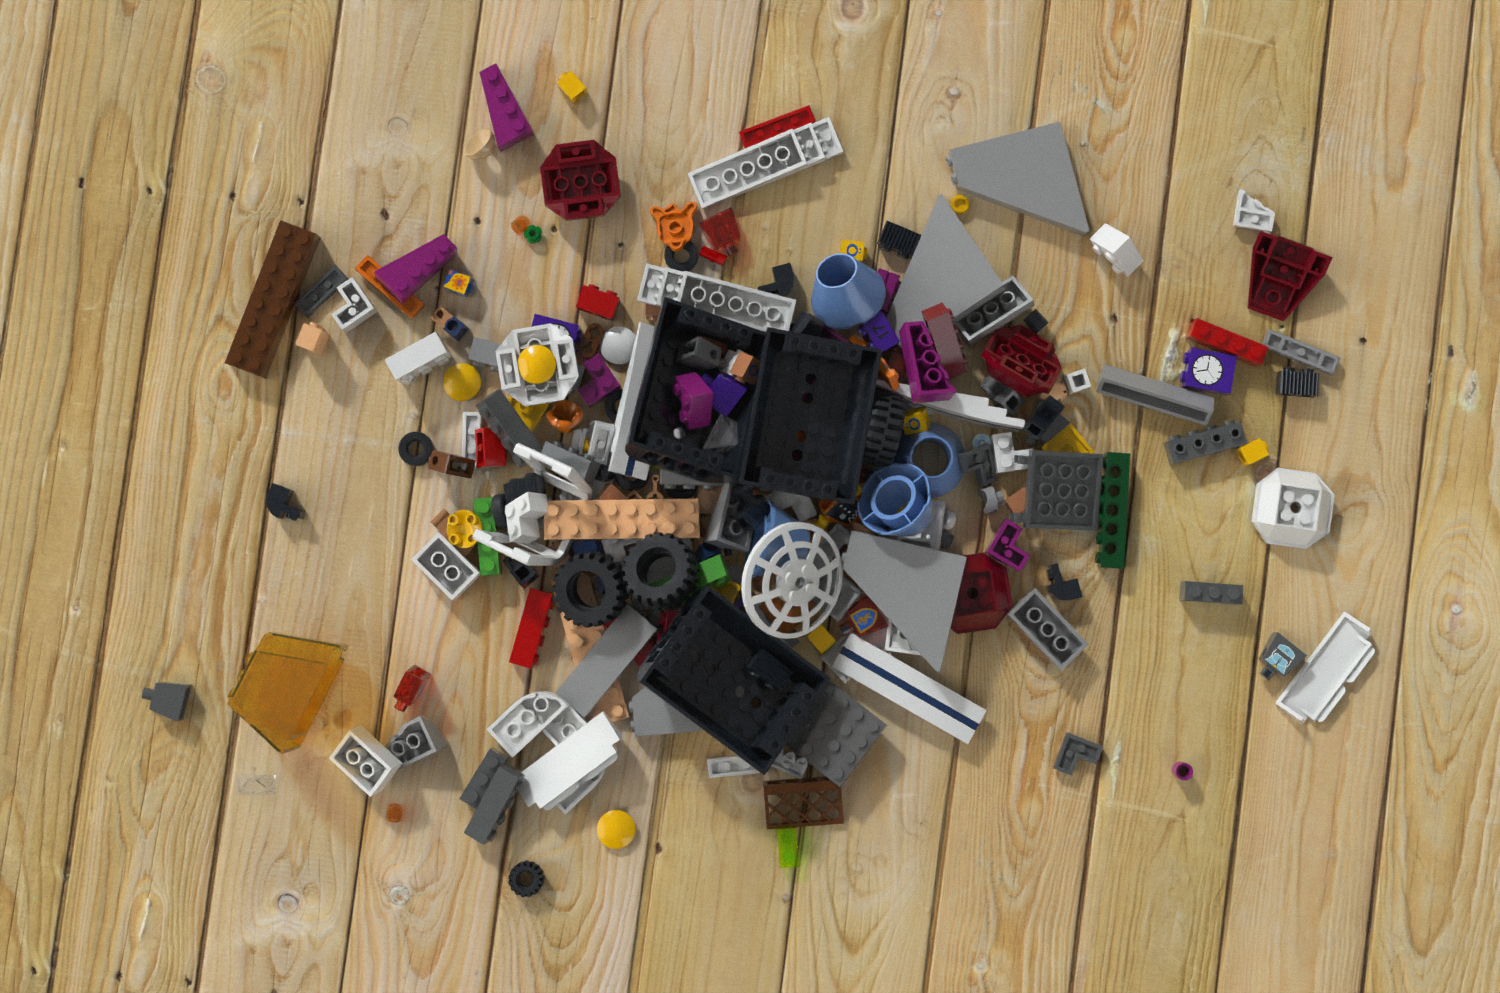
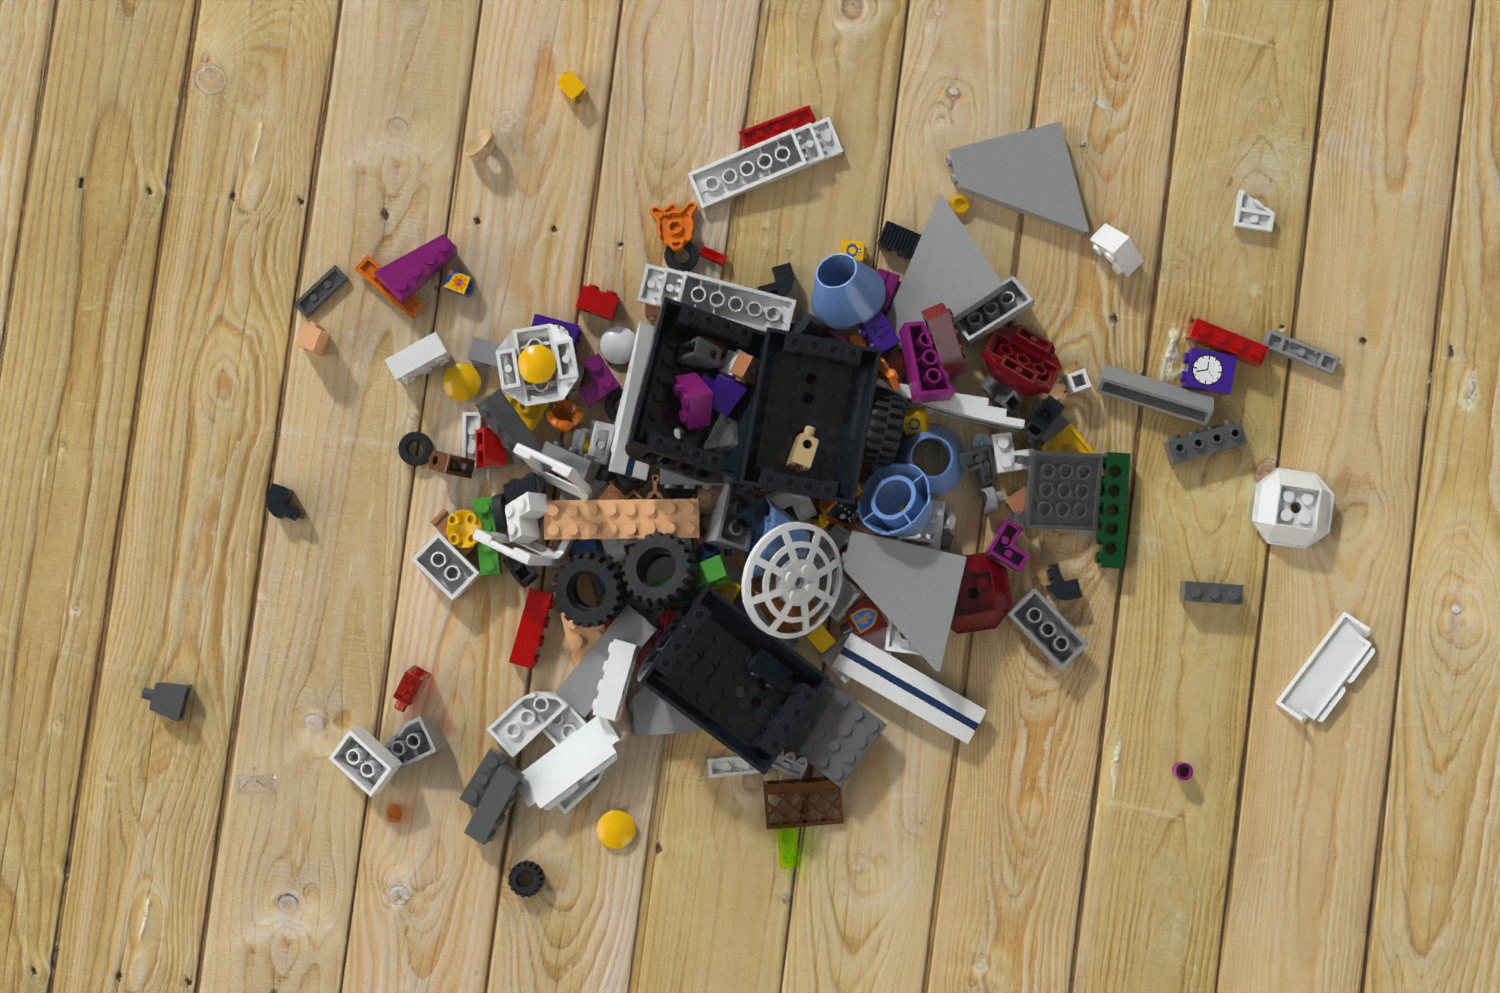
(272, 299): reddish brown brick -> none
(285, 686): clear yellow windscreen -> none
(357, 307): white brick -> none
(449, 323): leg -> none
(505, 114): magenta wedge -> none
(520, 222): clear orange piece -> none
(532, 229): green plate -> none
(574, 162): dark red piece -> none
(587, 338): reddish brown beam -> none
(615, 679): none -> white brick
(722, 231): clear red torso -> none
(801, 457): none -> tan torso
(1036, 321): black beam -> none
(1074, 748): dark grey plate -> none
(1252, 451): yellow brick -> none
(1279, 656): dark grey torso -> none
(1283, 274): dark red wedge -> none
(1297, 383): black brick -> none

